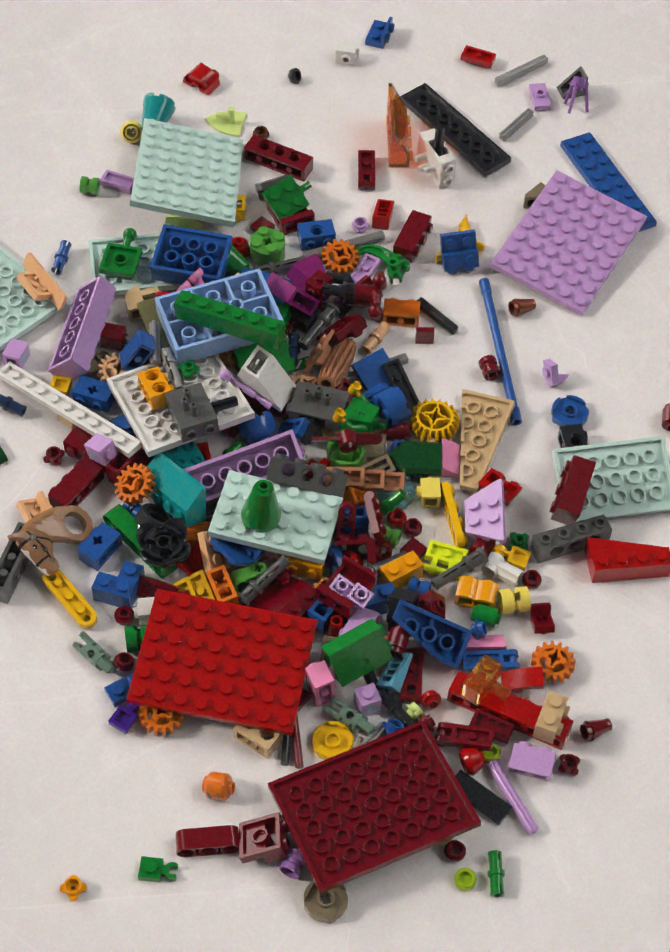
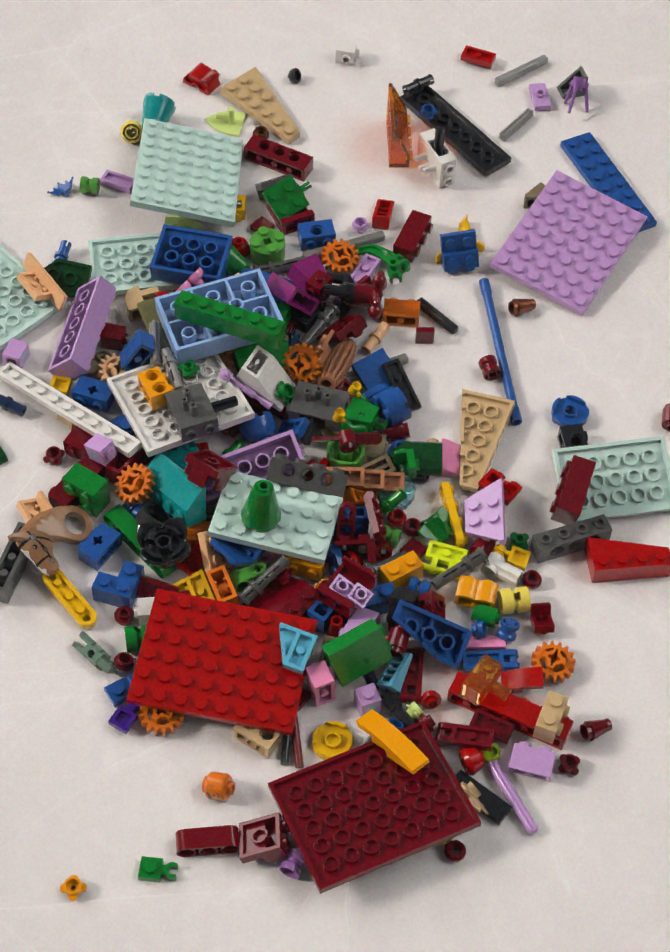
(62, 188): none -> blue piece
(69, 275): none -> dark green tile
(88, 487): none -> green brick
(116, 251): green plate -> none
(207, 464): none -> dark red panel
(256, 99): none -> tan wing
(285, 391): none -> green plate
(295, 647): none -> medium azure wing
(304, 360): none -> orange gear
(325, 912): dark tan plate -> none
(357, 723): sand green hinge -> none
(366, 169): dark red plate -> none
(380, 33): blue bracket -> none
(393, 741): none -> light orange slope
(407, 456): none -> green bracket
(418, 84): none -> black pin
(423, 417): yellow gear -> none
(428, 111): none -> blue plate
(429, 492): light yellow brick -> none
(437, 526): none -> green brick
(465, 879): lime tile -> none
(473, 793): none -> tan plate
(496, 873): green pin -> none
(508, 629): none -> blue wheel
(550, 372): lavender plate -> none

